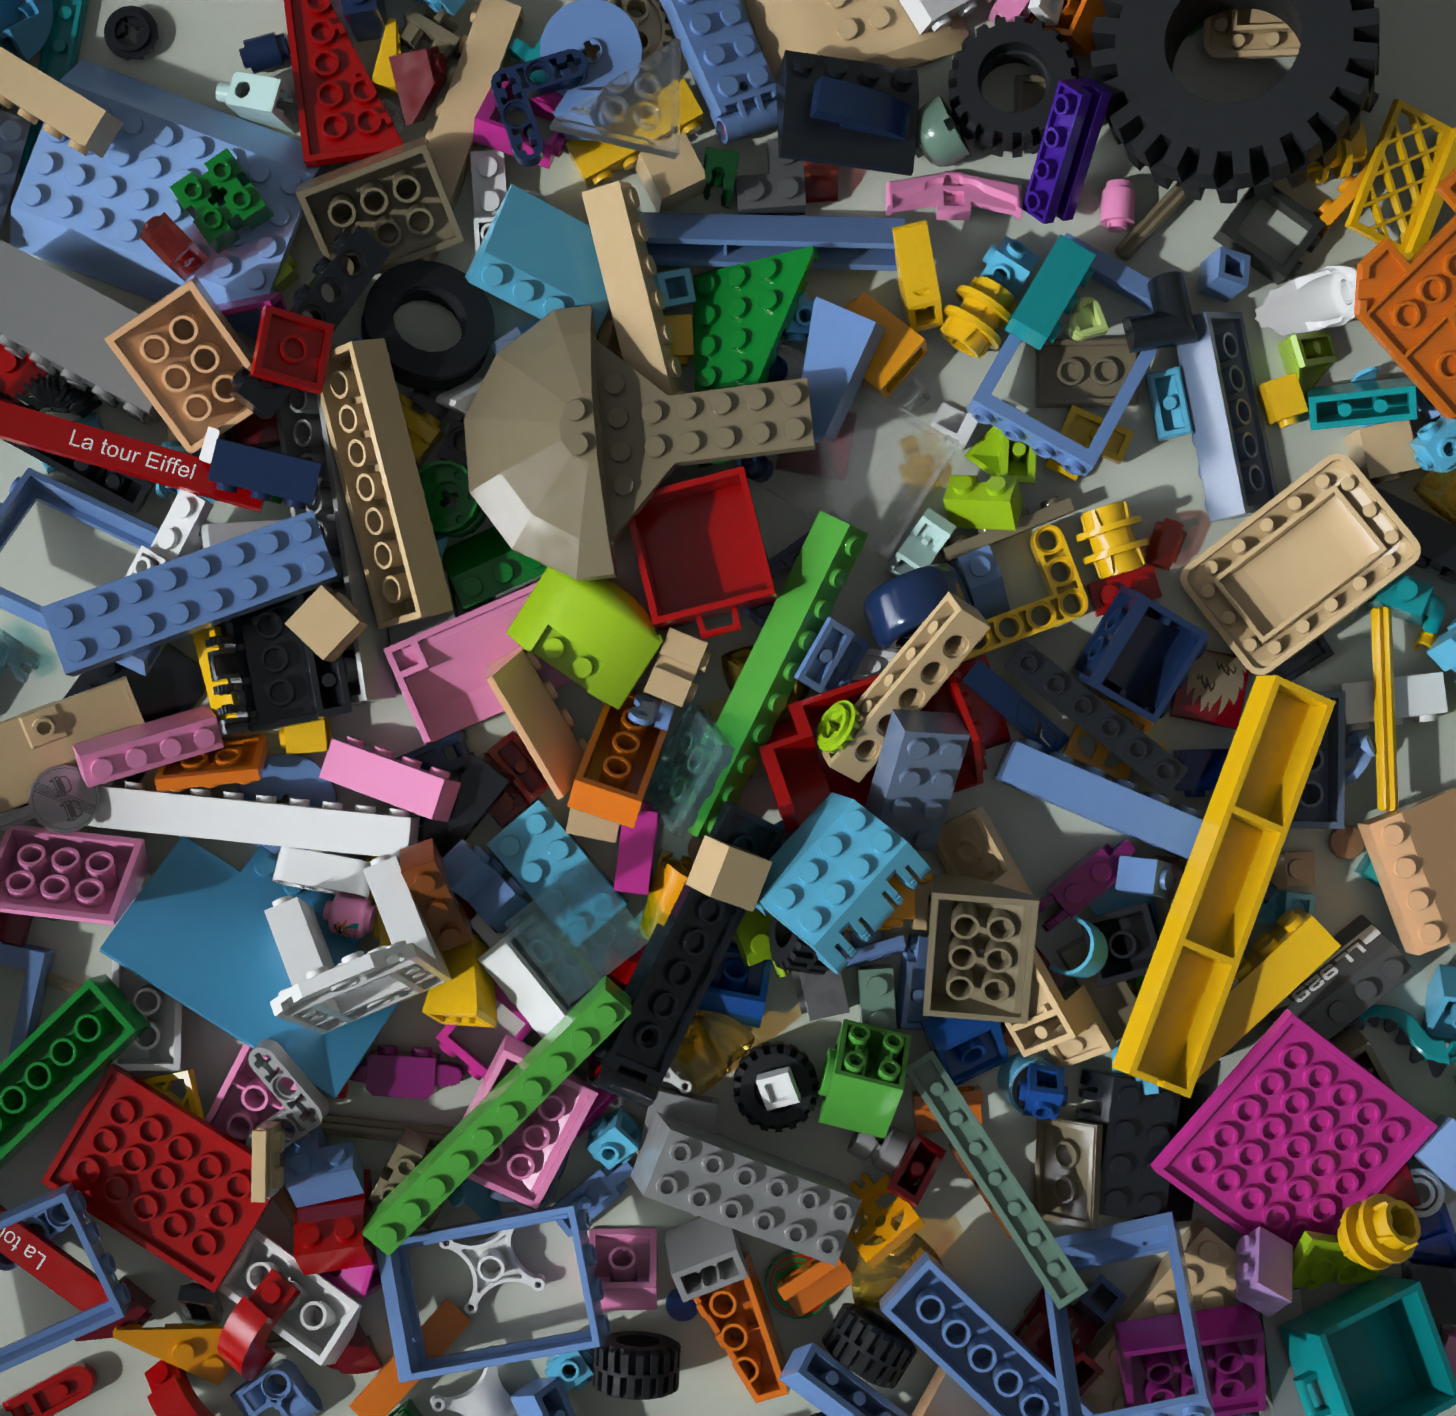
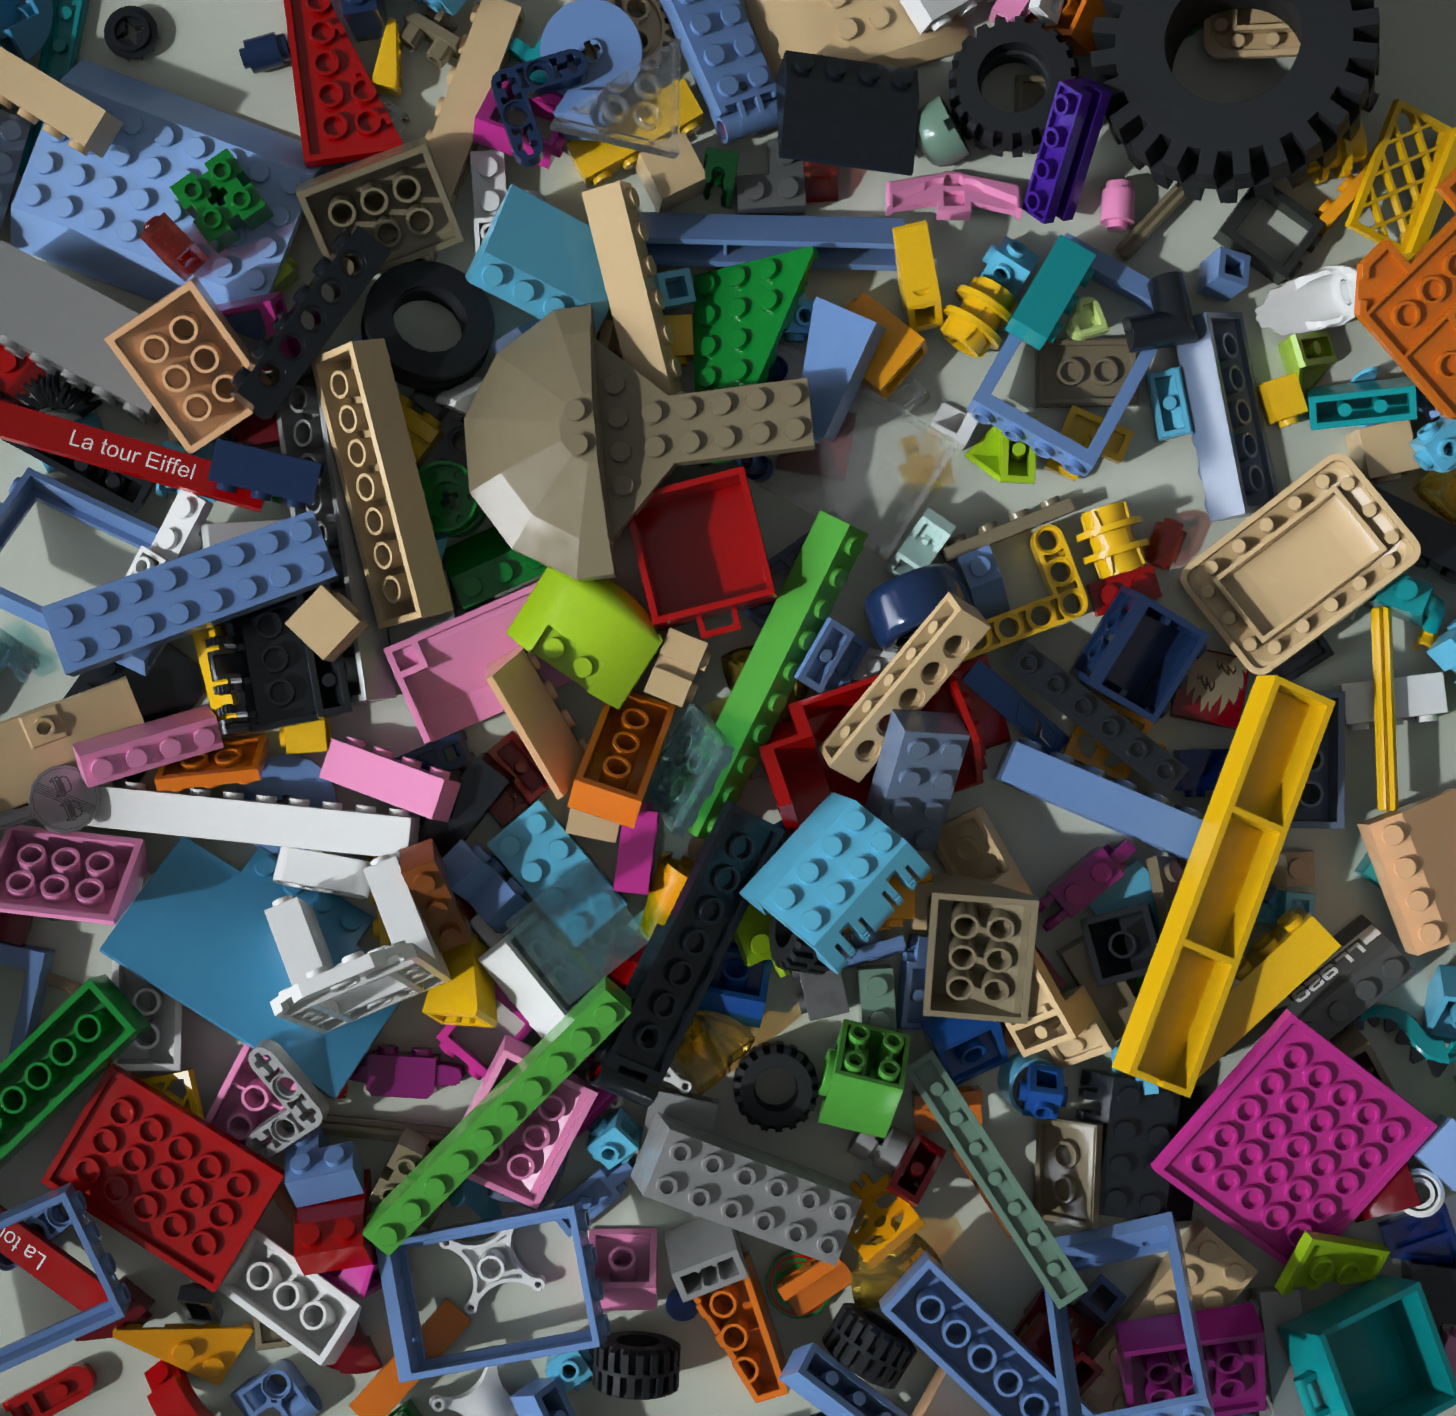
(209, 445): white sticker -> none
(250, 1323): red arch -> none
(260, 100): light aqua torso -> none
(266, 1170): tan plate -> none
(292, 349): red plate -> none
(349, 915): bright pink head -> none
(418, 81): dark red slope -> none
(649, 710): medium blue piece -> none
(728, 873): tan head -> none
(778, 1088): white plate -> none
(828, 736): lime gear -> none
(860, 108): dark blue slope -> none
(983, 504): lime brick -> none
(1097, 955): medium azure helmet -> none
(1144, 876): medium blue brick -> none
(1264, 1271): lavender brick -> none
(1346, 842): medium nougat tile -> none
(1364, 748): light blue piece -> none
(1378, 1232): yellow piece -> none

